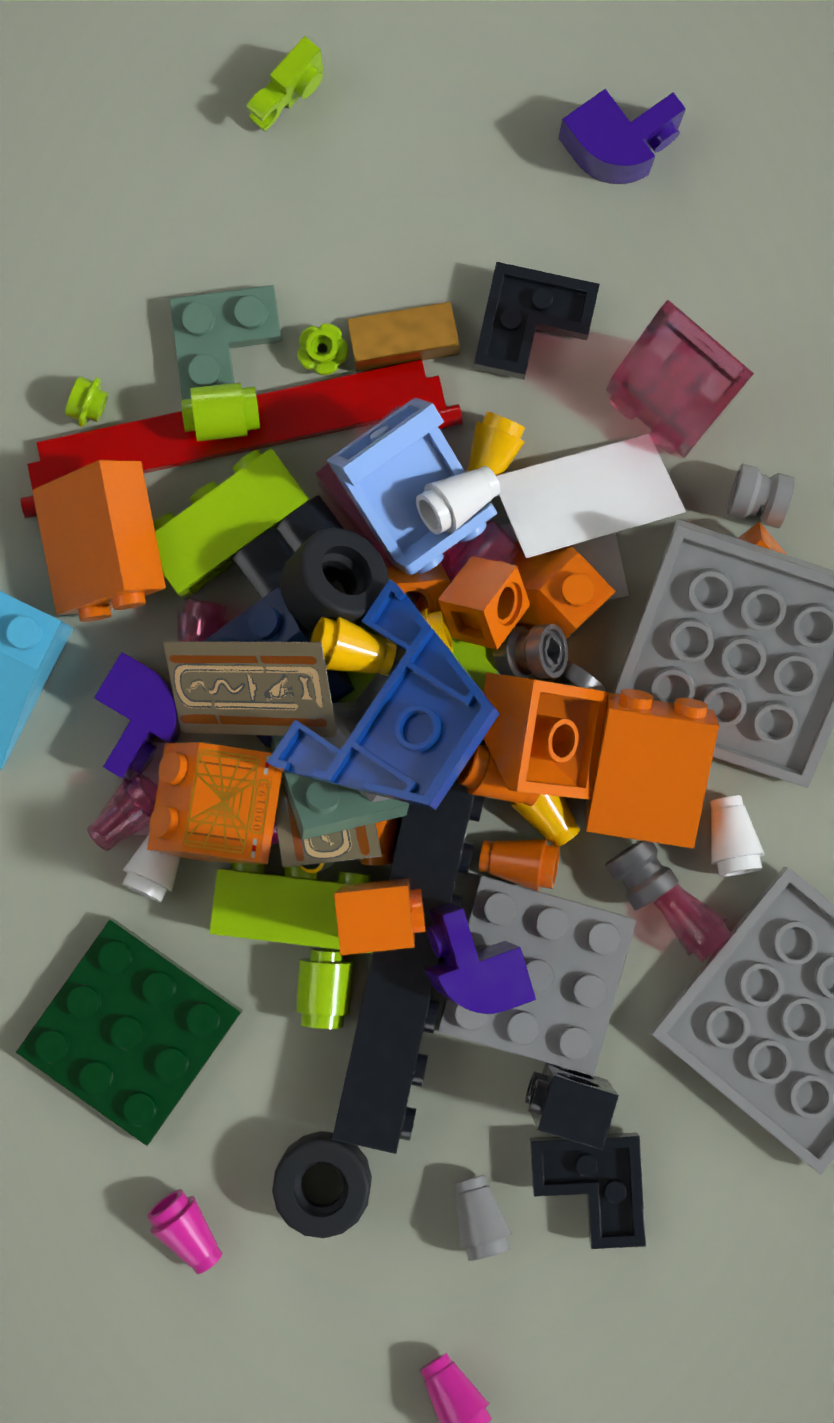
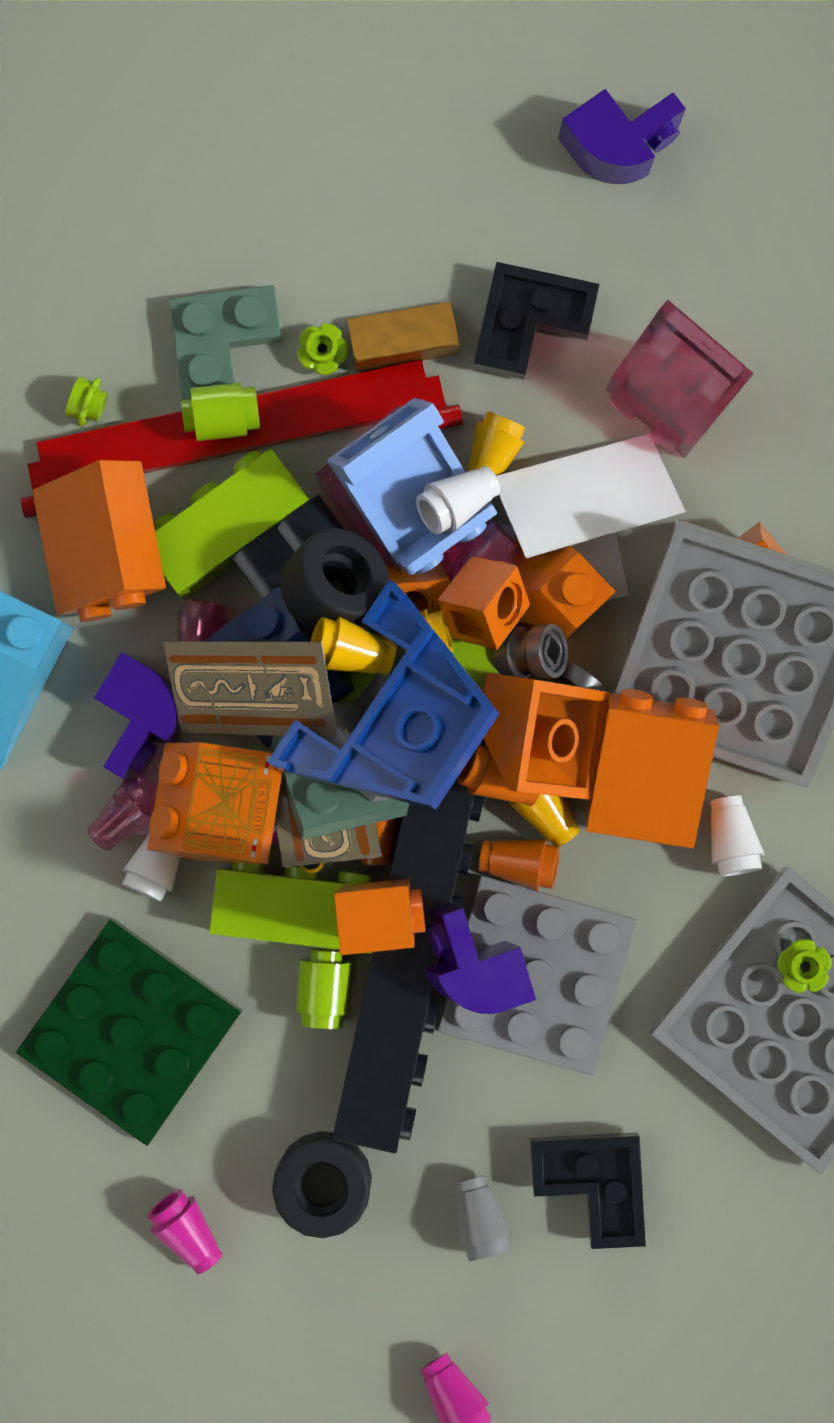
(293, 78): lime plate -> none
(571, 1105): black brick -> none
(641, 873): flat silver wheel -> none
(693, 922): clear pink cone -> none
(760, 496): light grey wheel -> none
(791, 959): none -> lime plate

